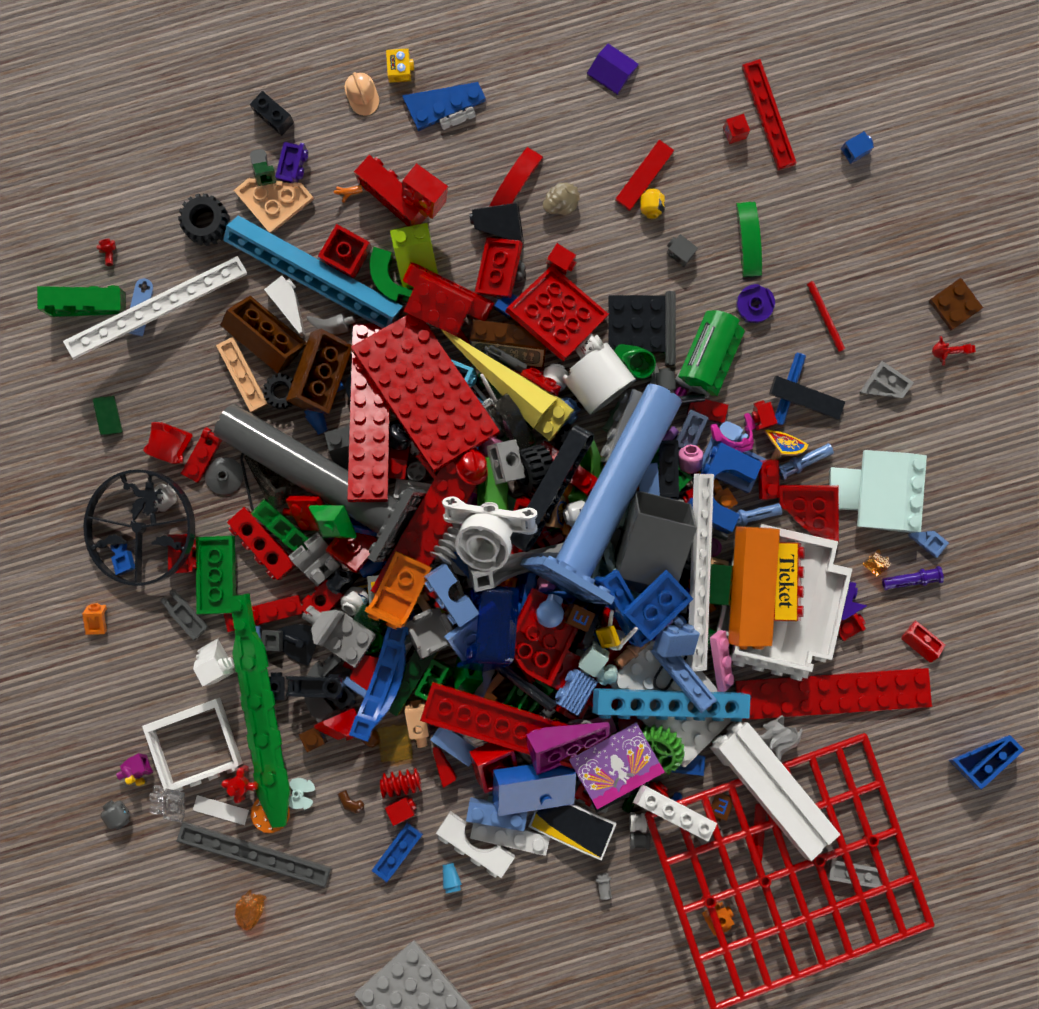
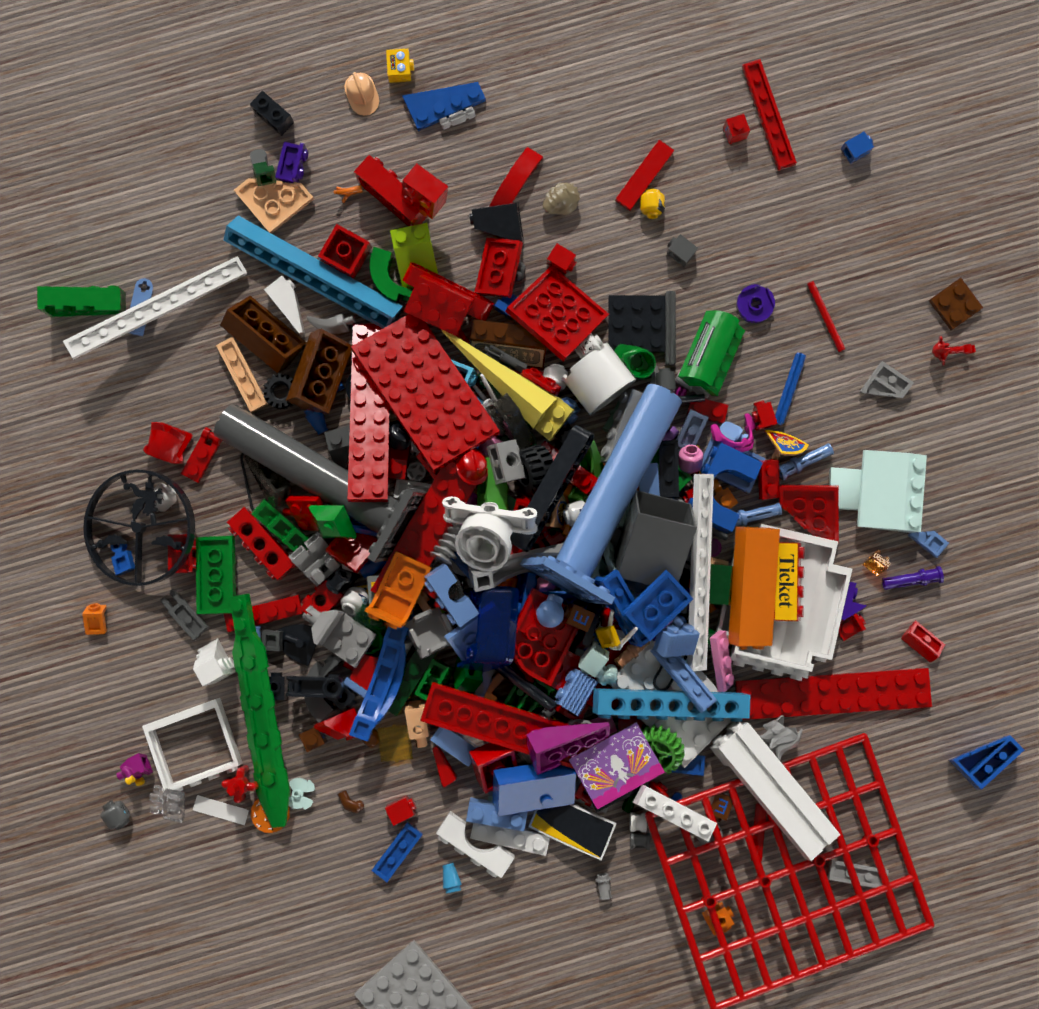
(107, 247): red plate -> none
(107, 415): dark green slope -> none
(200, 205): black tyre -> none
(233, 476): dark grey dish -> none
(249, 910): clear orange hat -> none
(253, 854): dark grey tile -> none
(400, 783): red piece -> none
(612, 68): dark purple slope -> none
(750, 239): green slope -> none
(807, 397): black tile -> none

